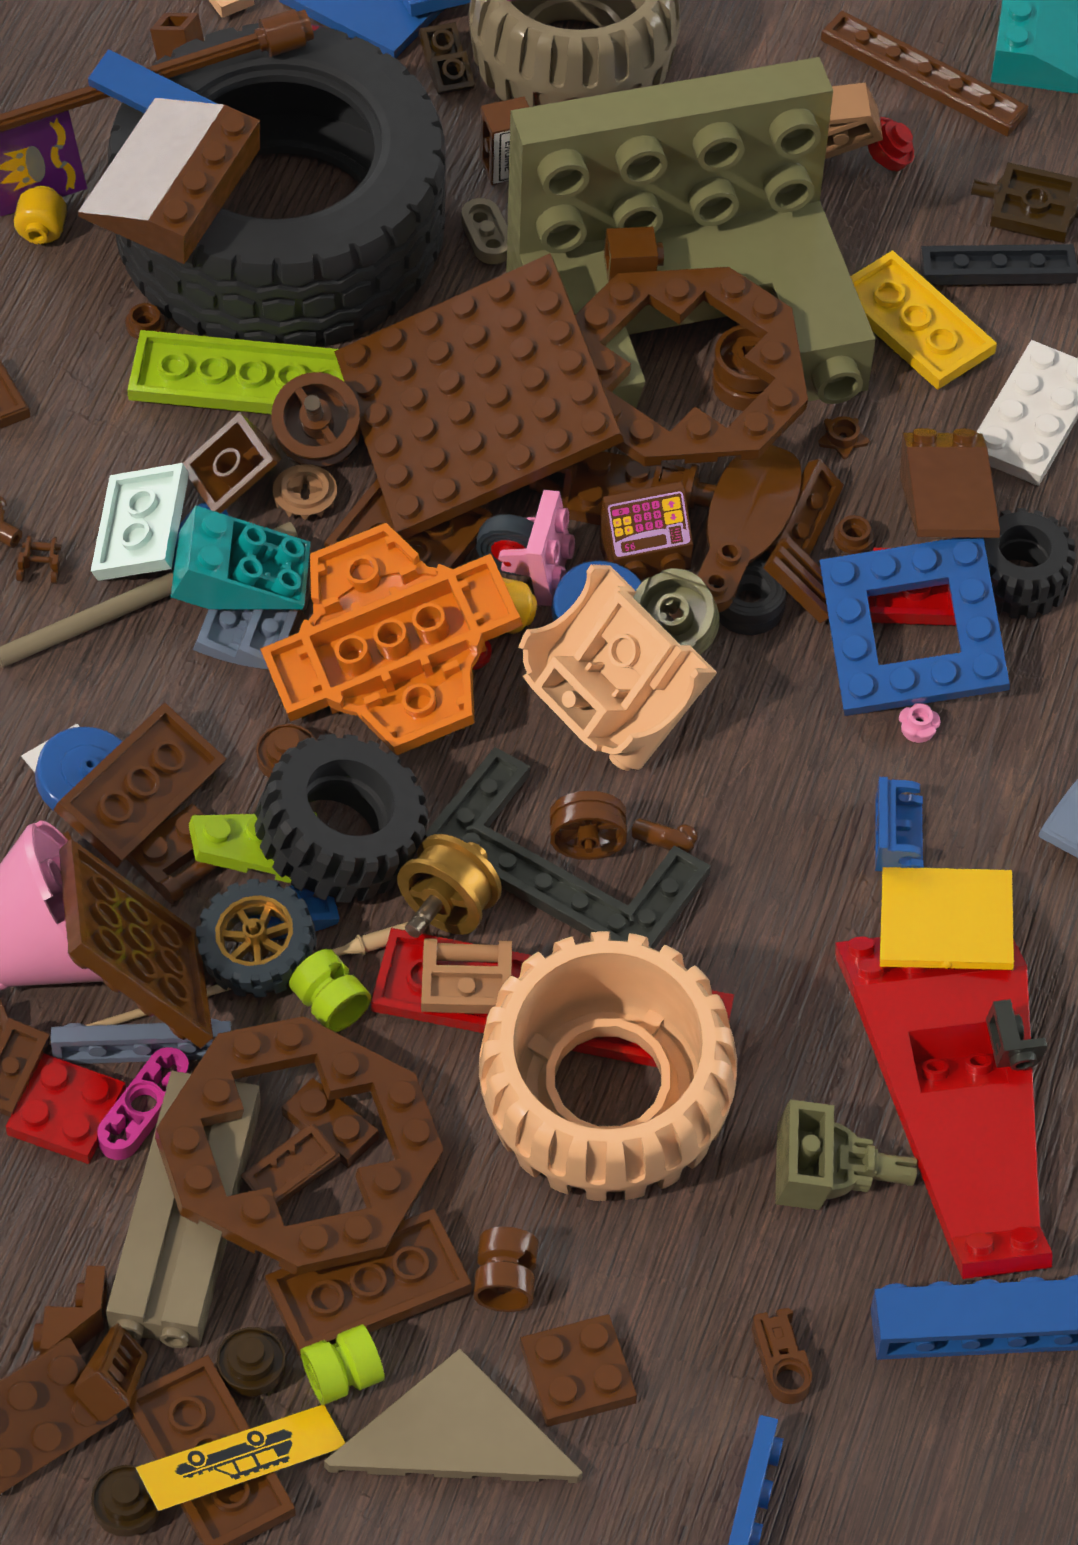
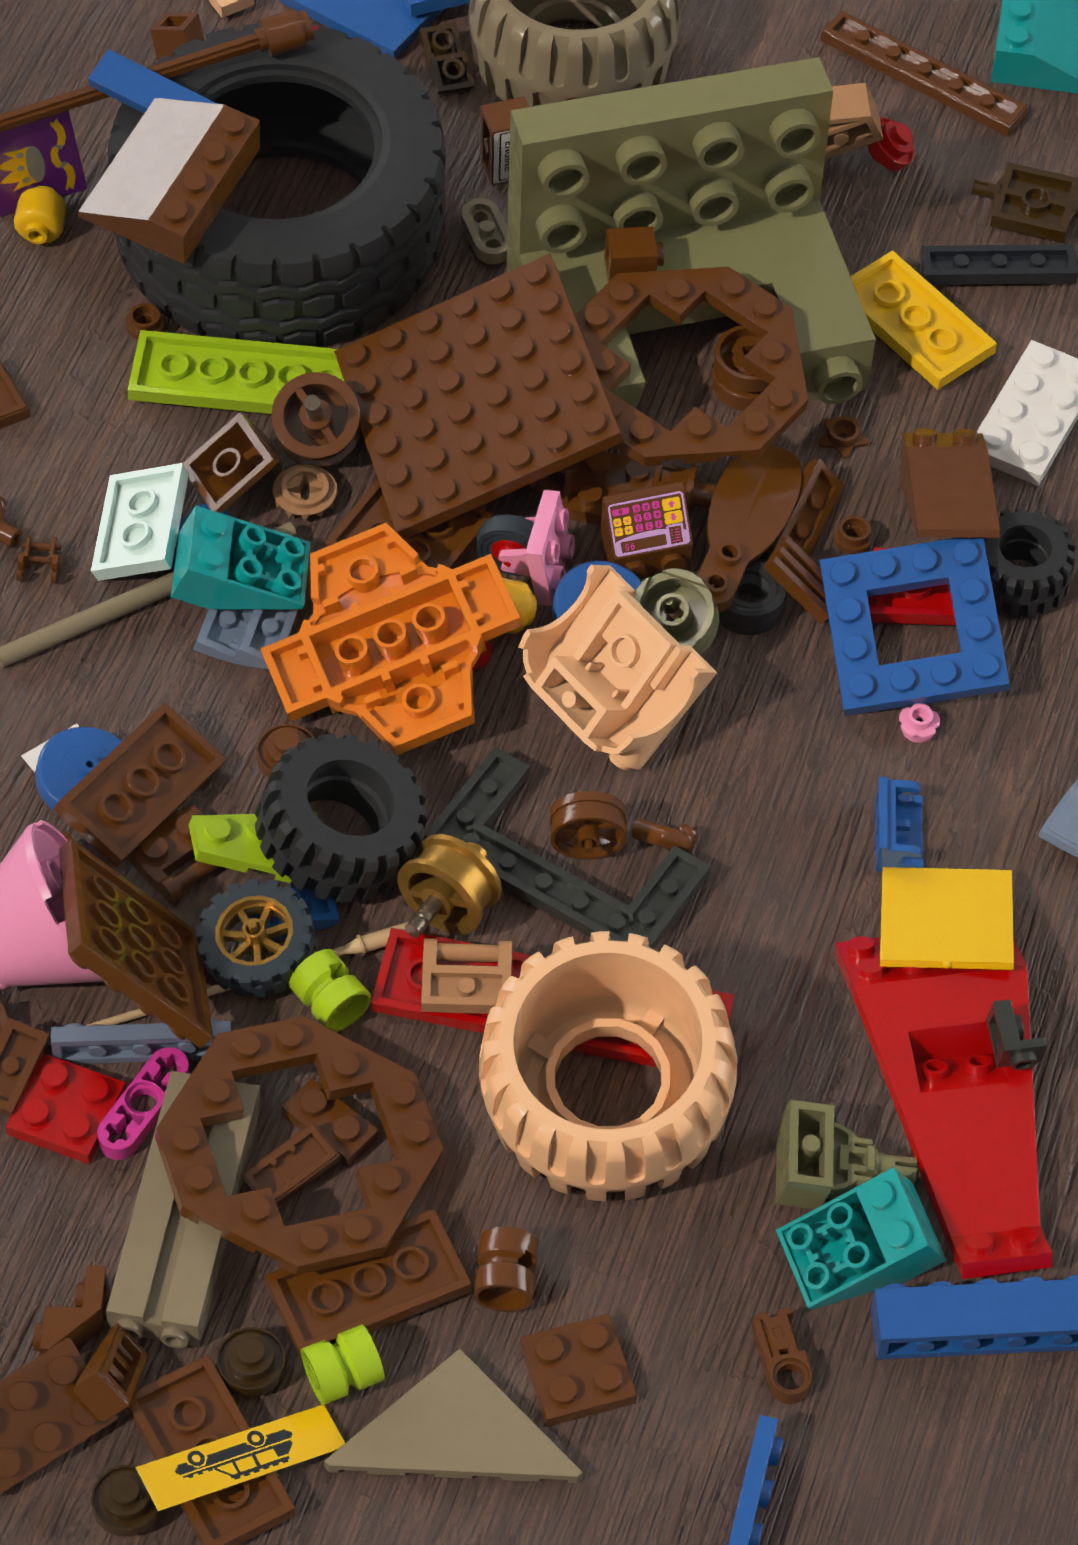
(861, 1241): none -> teal slope

